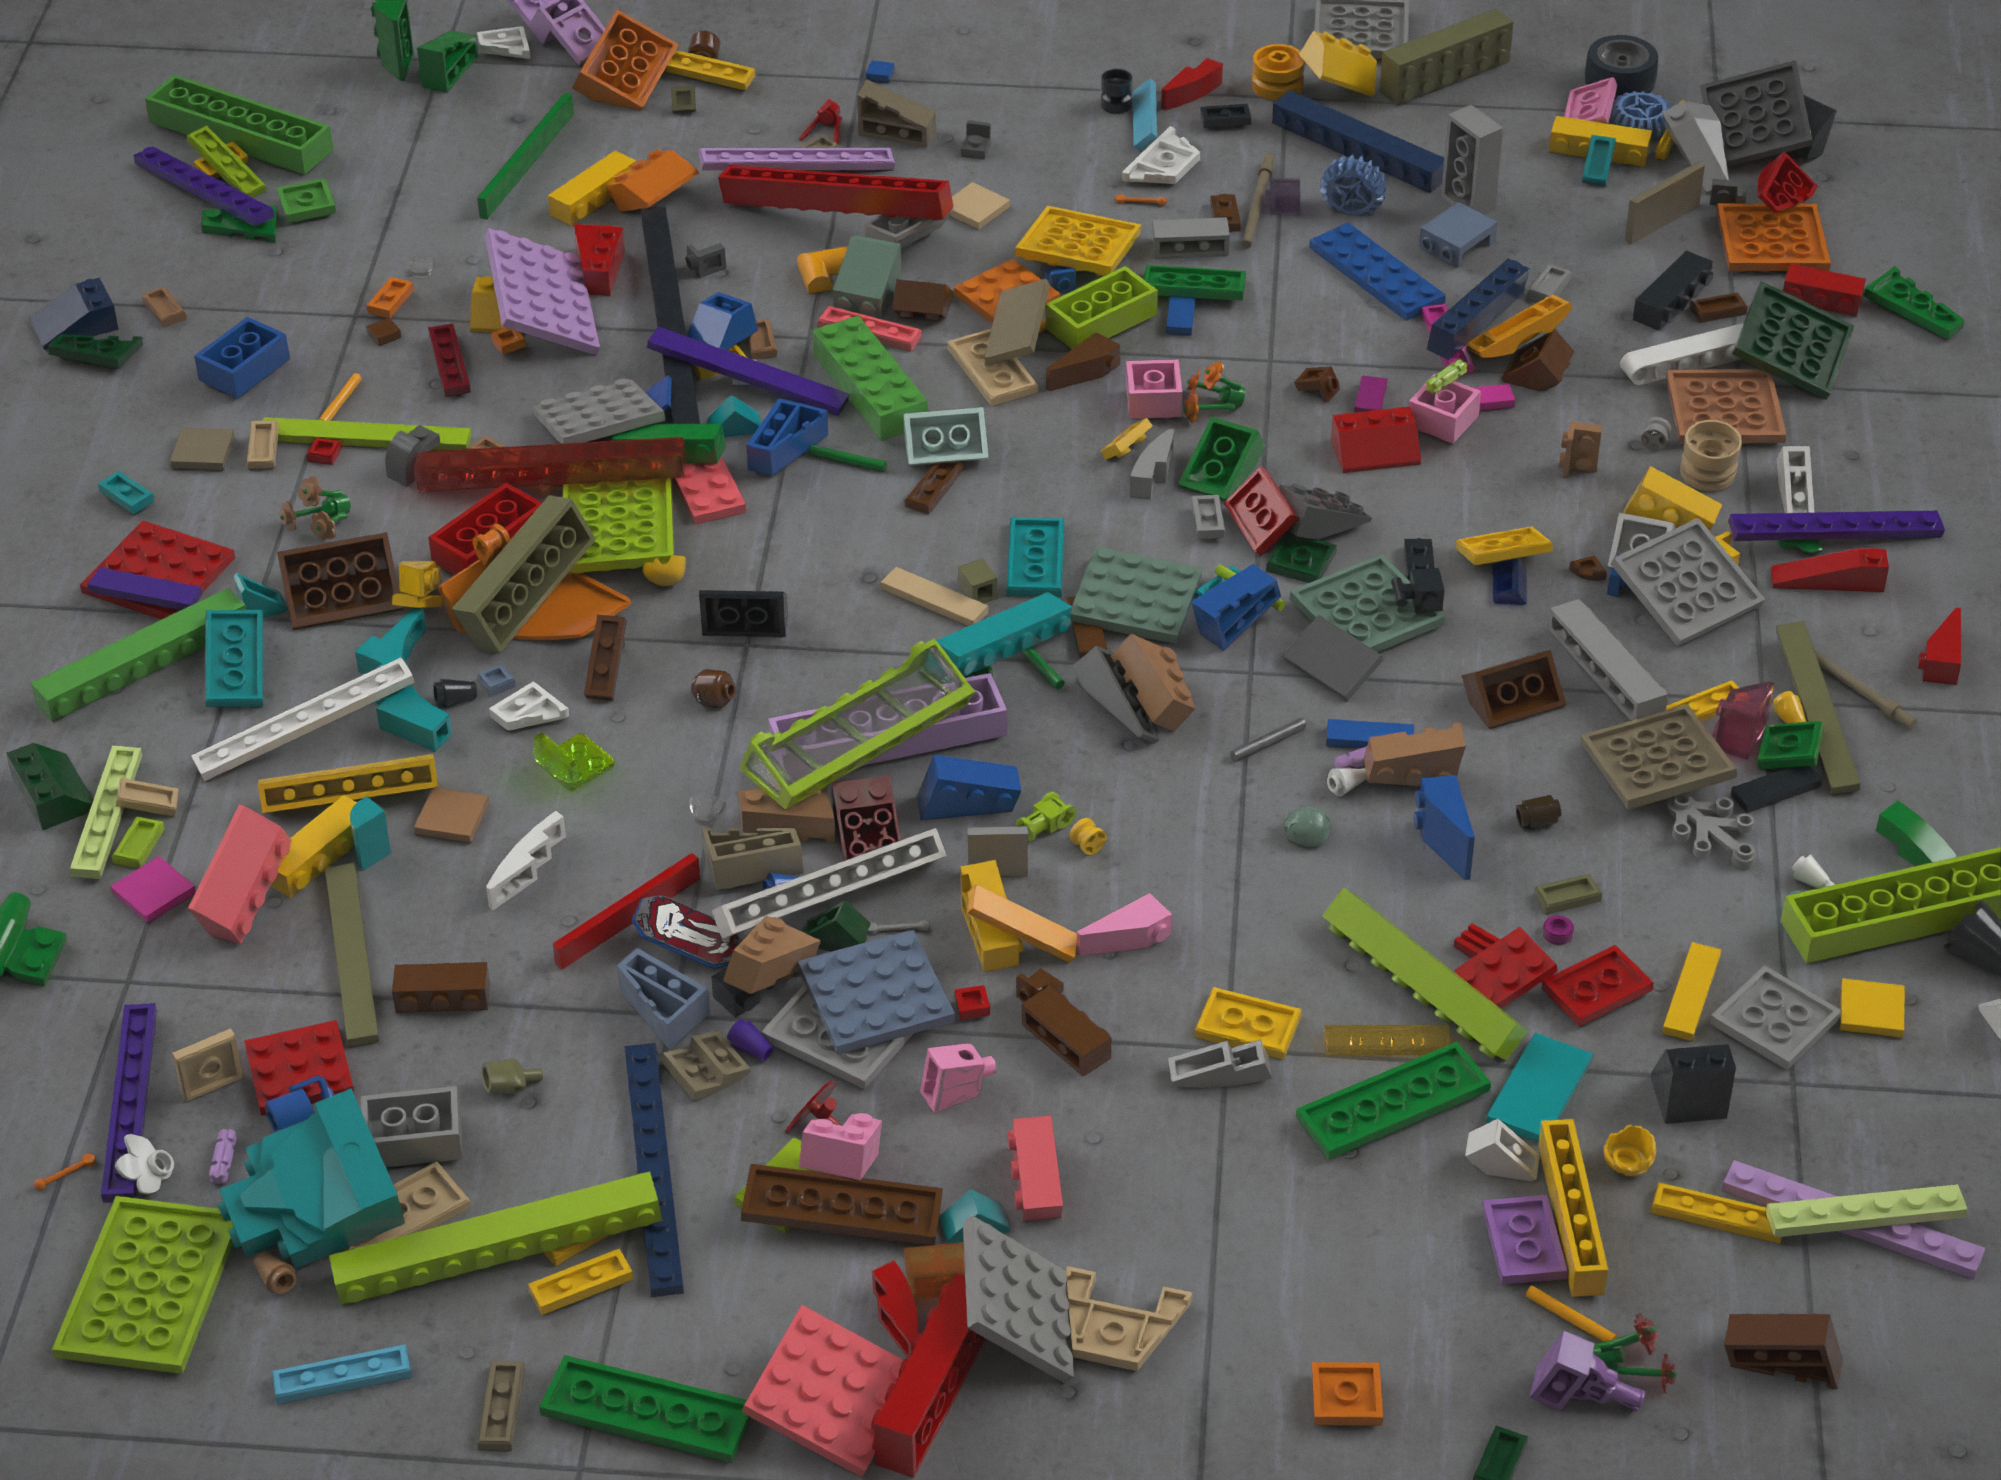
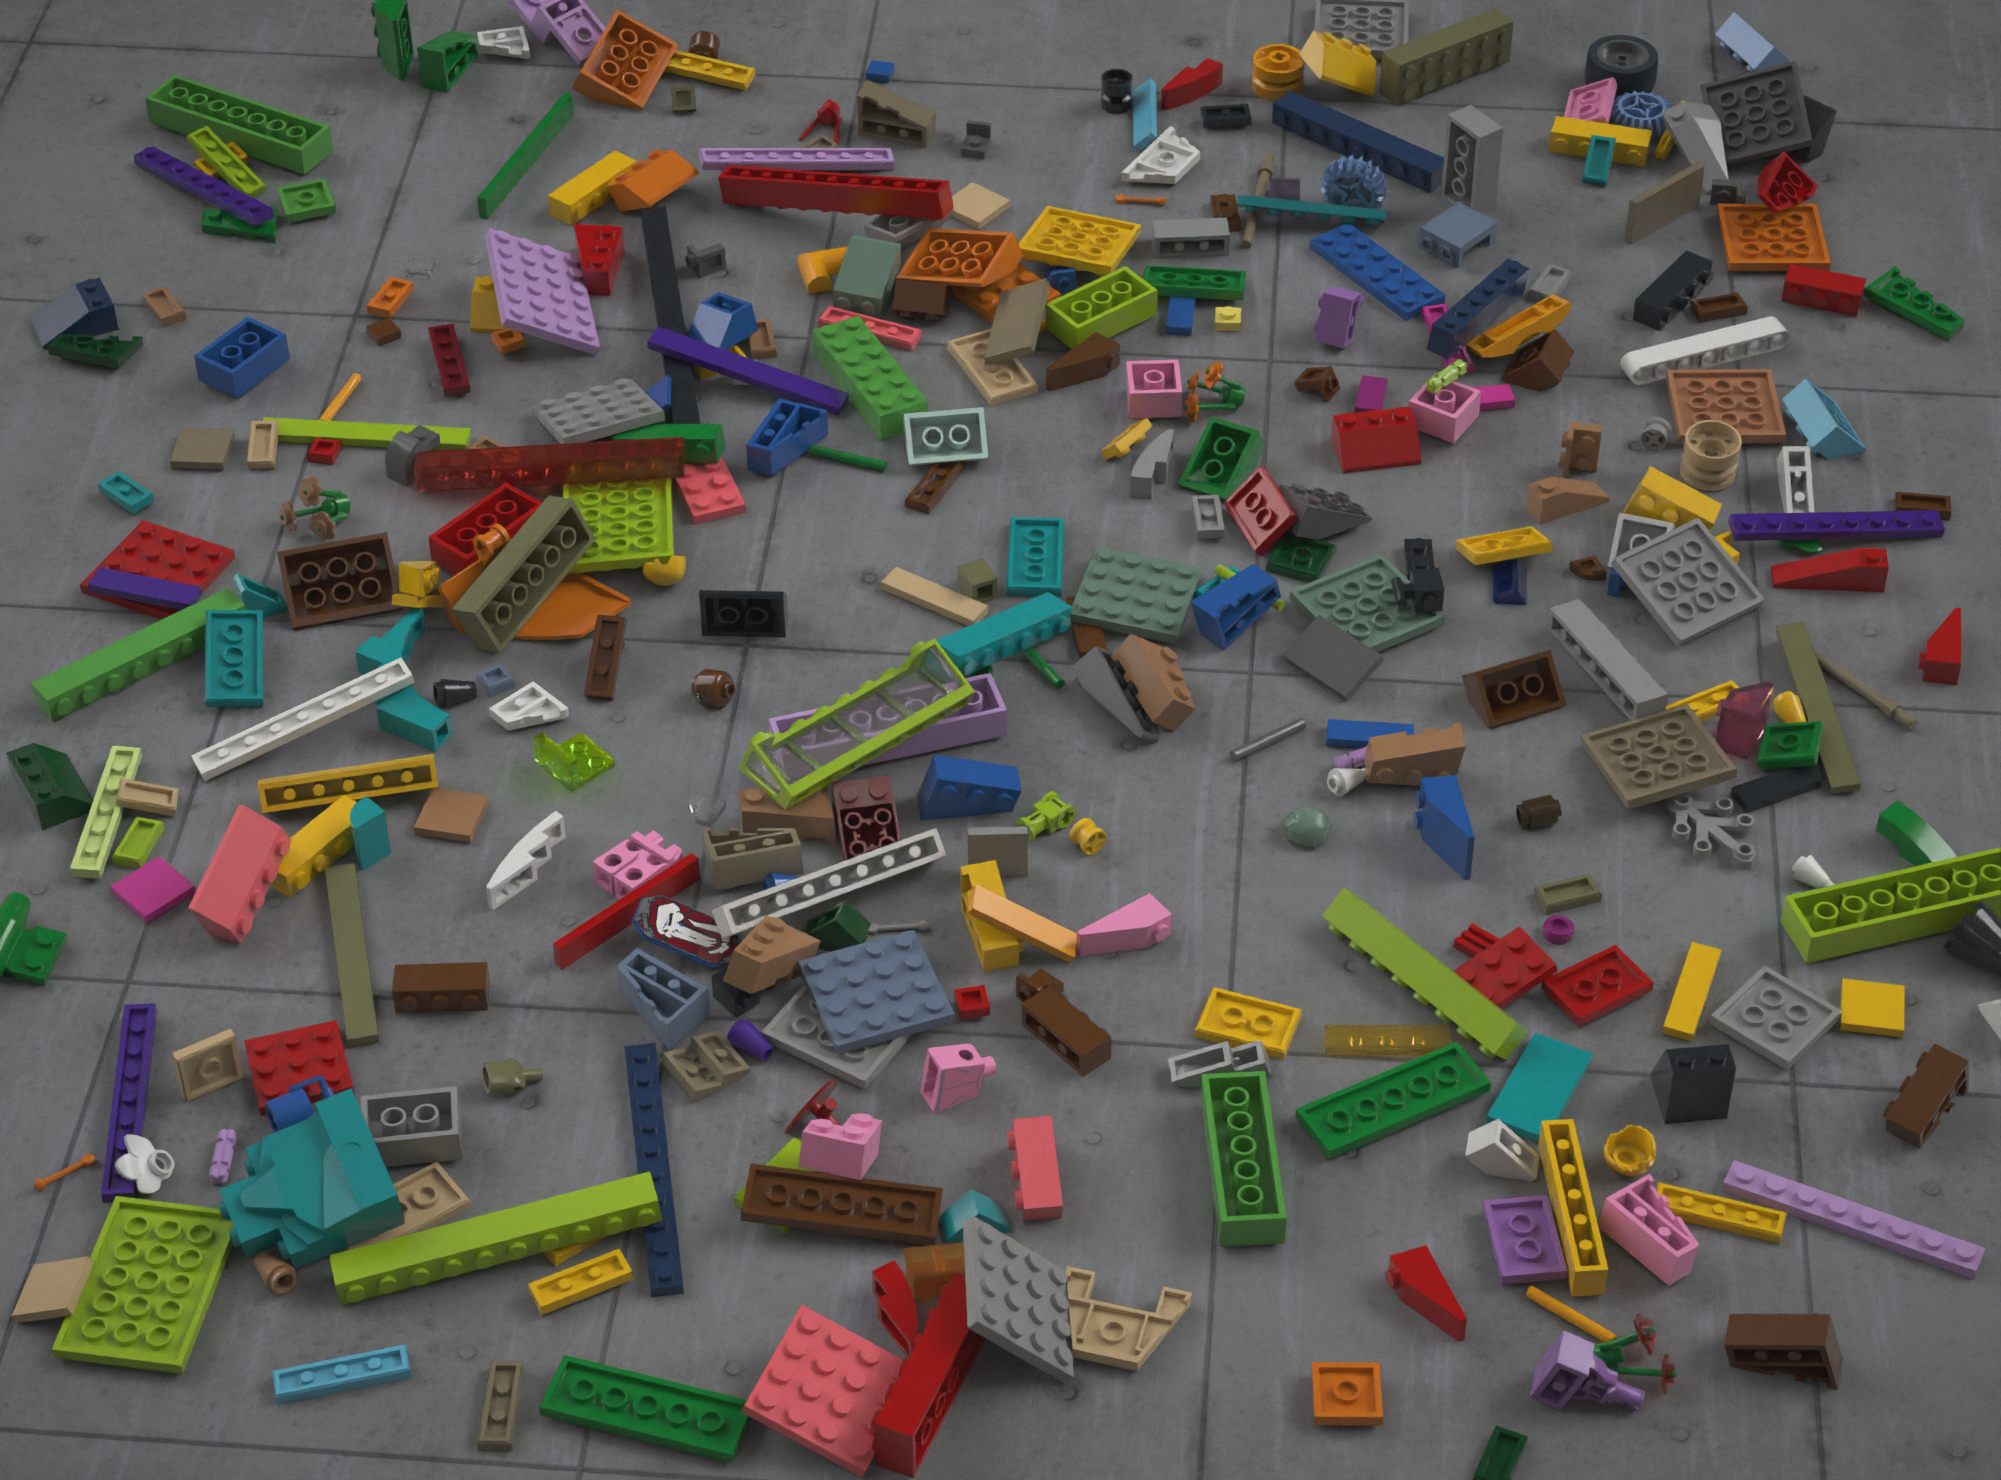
(52, 1289): none -> tan tile
(634, 863): none -> bright pink hips
(735, 417): teal slope -> none
(962, 257): none -> orange slope
(1227, 319): none -> light yellow plate
(1243, 1159): none -> bright green brick
(1322, 211): none -> teal plate
(1337, 316): none -> medium lavender brick
(1425, 1290): none -> red slope
(1560, 497): none -> medium nougat slope
(1649, 1230): none -> bright pink wedge
(1748, 45): none -> light blue slope
(1793, 340): dark green plate -> none
(1821, 422): none -> medium azure slope
(1866, 1210): yellowish green plate -> none
(1923, 502): none -> reddish brown tile
(1927, 1095): none -> reddish brown wedge

